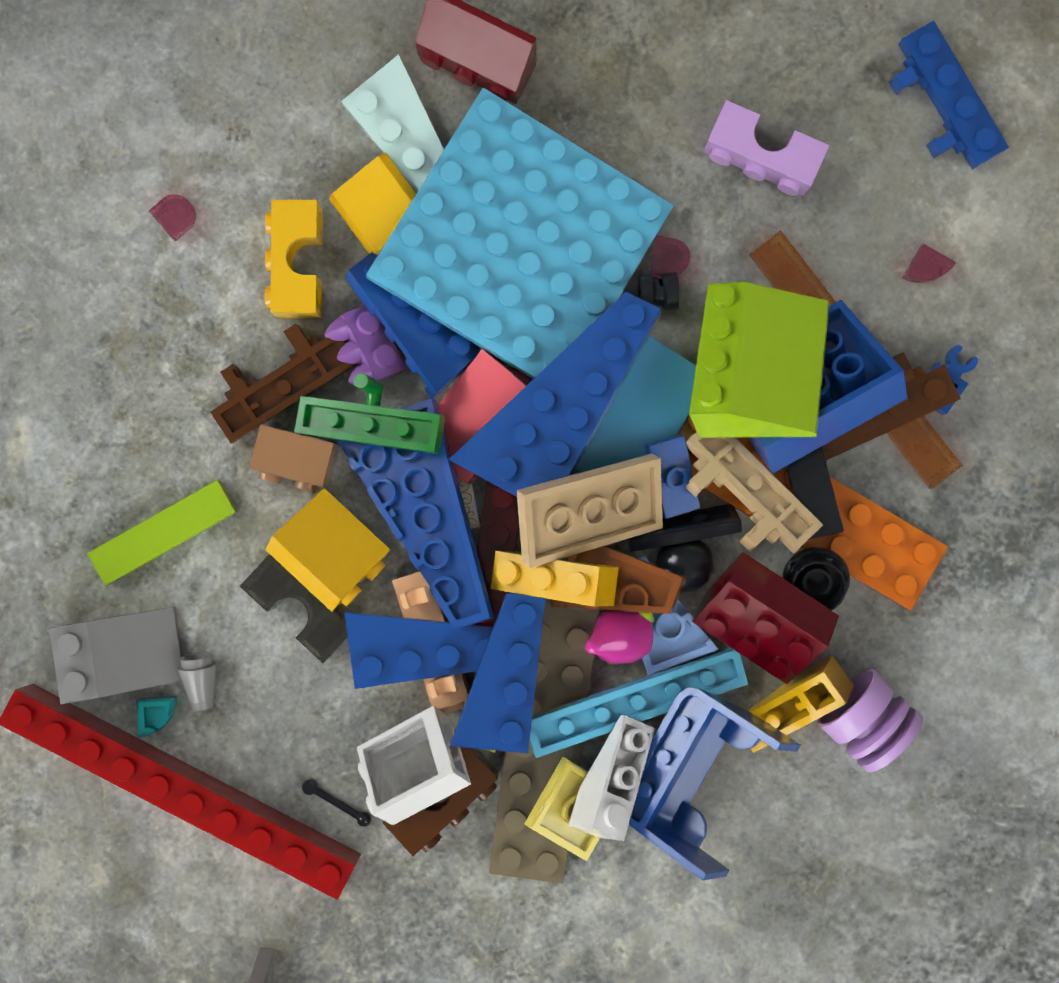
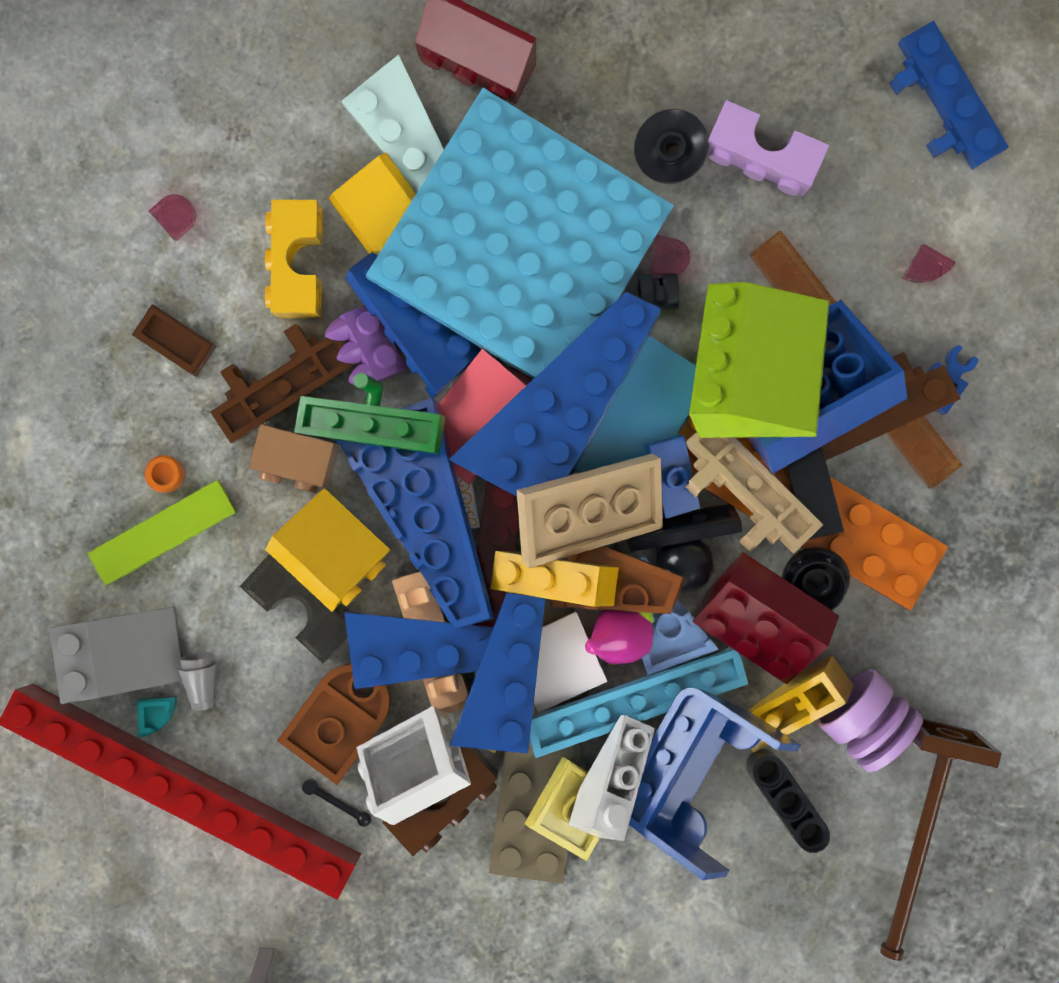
(164, 474): none -> orange tile
(174, 340): none -> reddish brown tile
(335, 723): none -> dark orange plate
(564, 664): none -> white tile
(668, 129): none -> black dish
(800, 812): none -> black beam
(949, 743): none -> reddish brown tile

